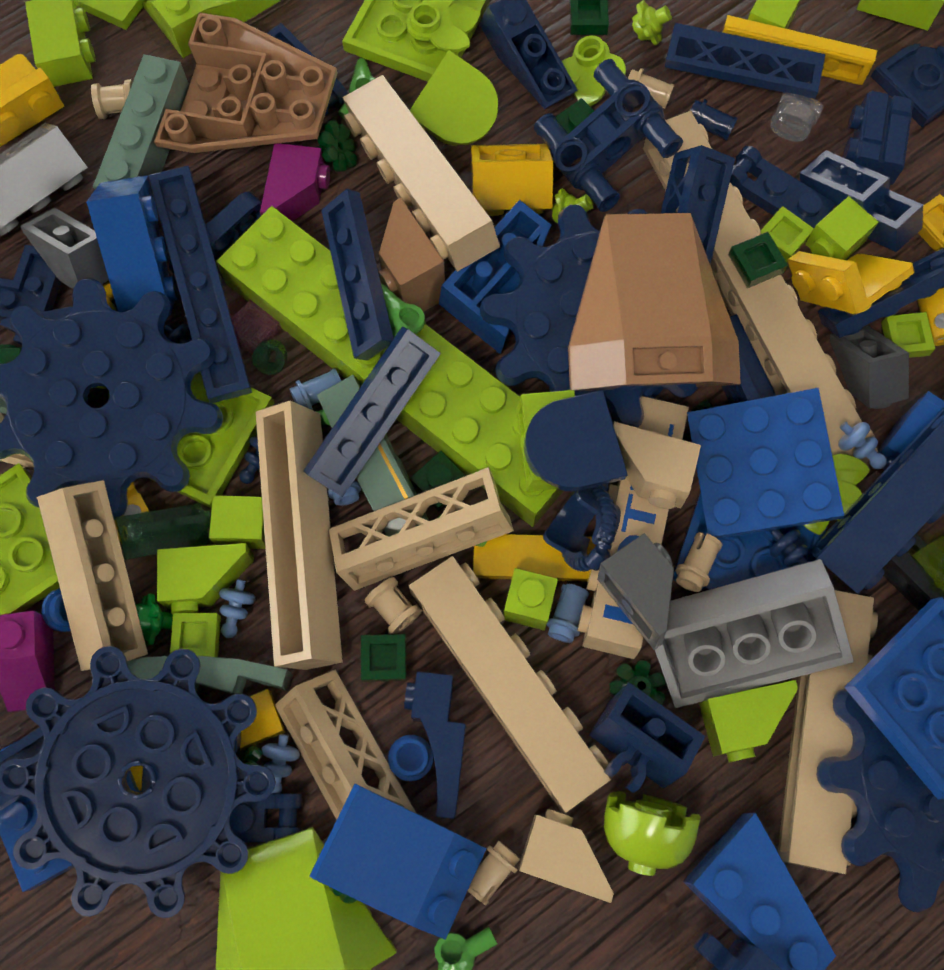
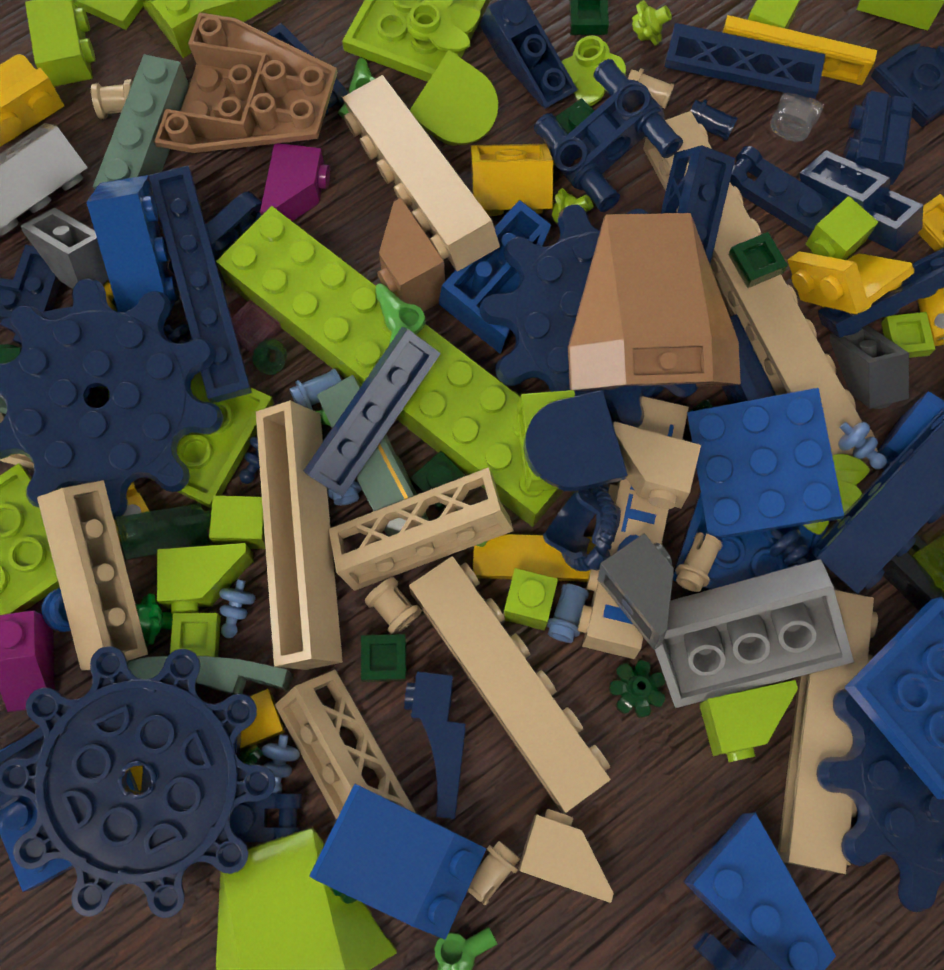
(337, 146): dark green plant -> none
(357, 275): dark blue plate -> none
(410, 758): blue plate -> none
(646, 738): dark blue brick -> none
(649, 832): lime cylinder -> none
(787, 232): lime plate -> none

